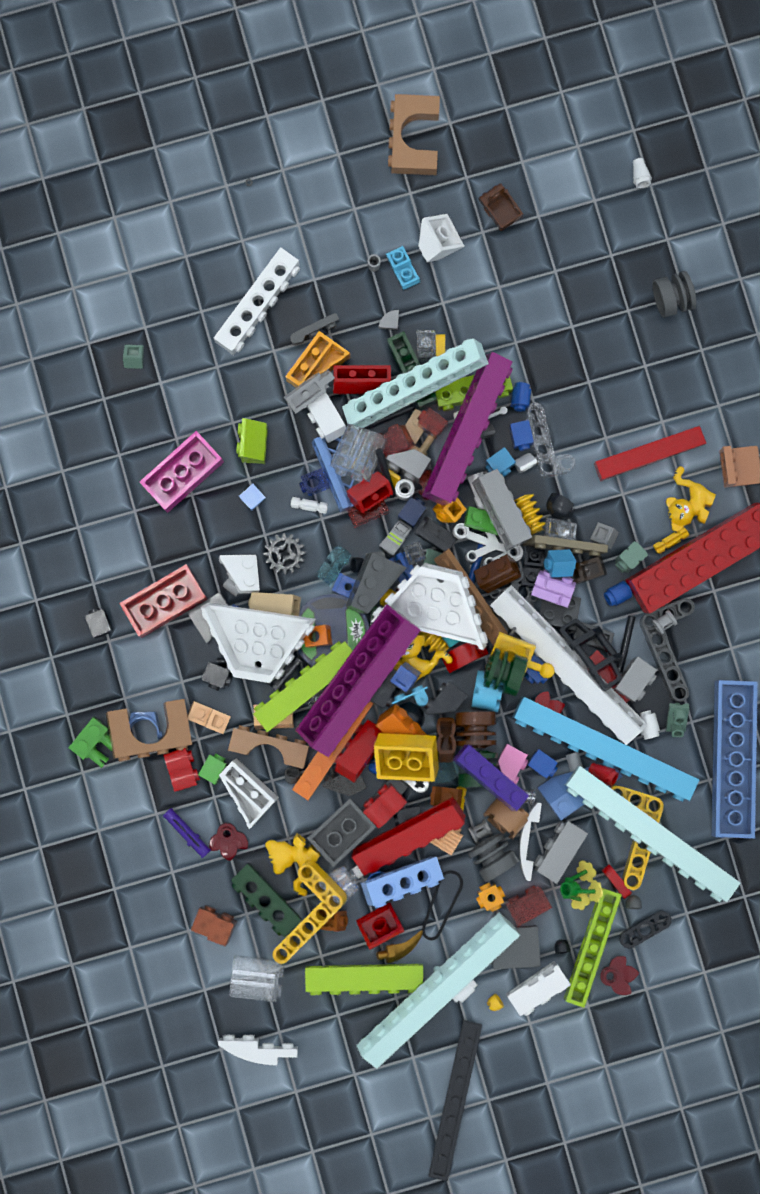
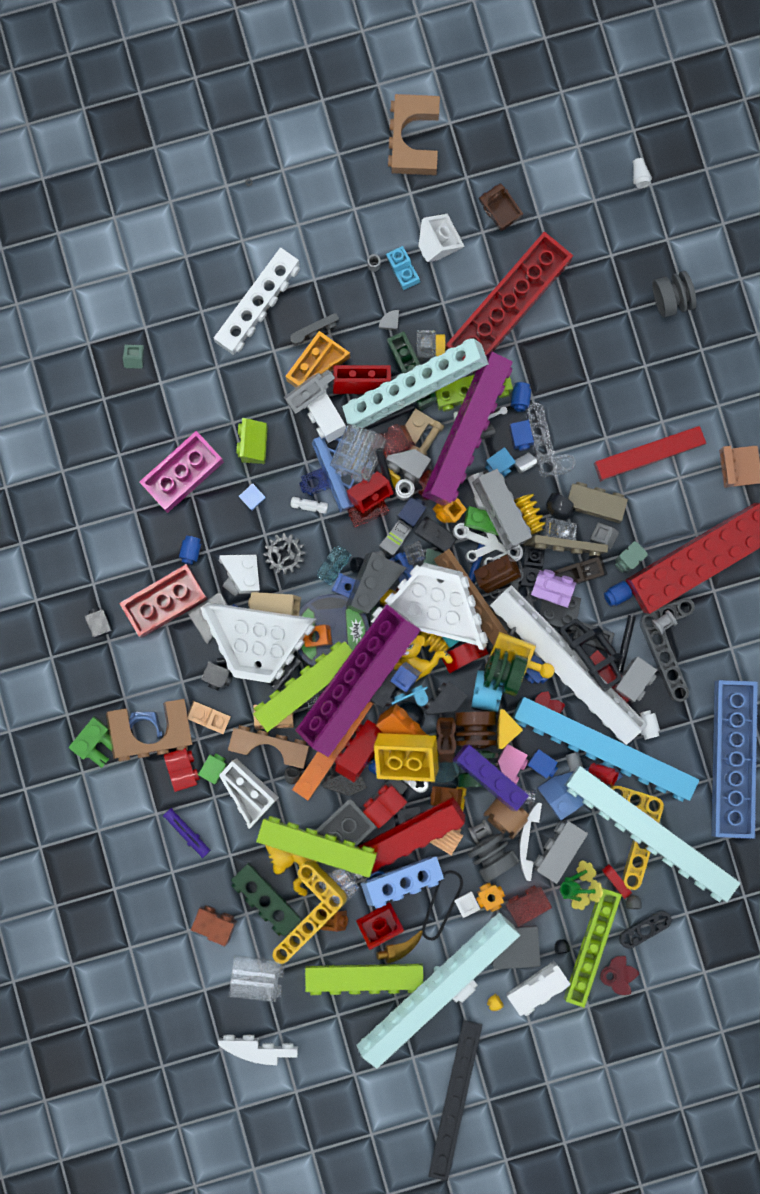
(190, 550): none -> blue brick
(228, 844): dark red plate -> none
(317, 847): none -> lime brick
(432, 423): clear red brick -> none
(467, 904): none -> white plate
(506, 729): none -> yellow slope
(514, 295): none -> red brick
(560, 563): dark azure brick -> none
(597, 502): none -> dark tan brick
(670, 540): yellow axle -> none
(677, 719): sand green hips -> none
(681, 510): yellow animal -> none

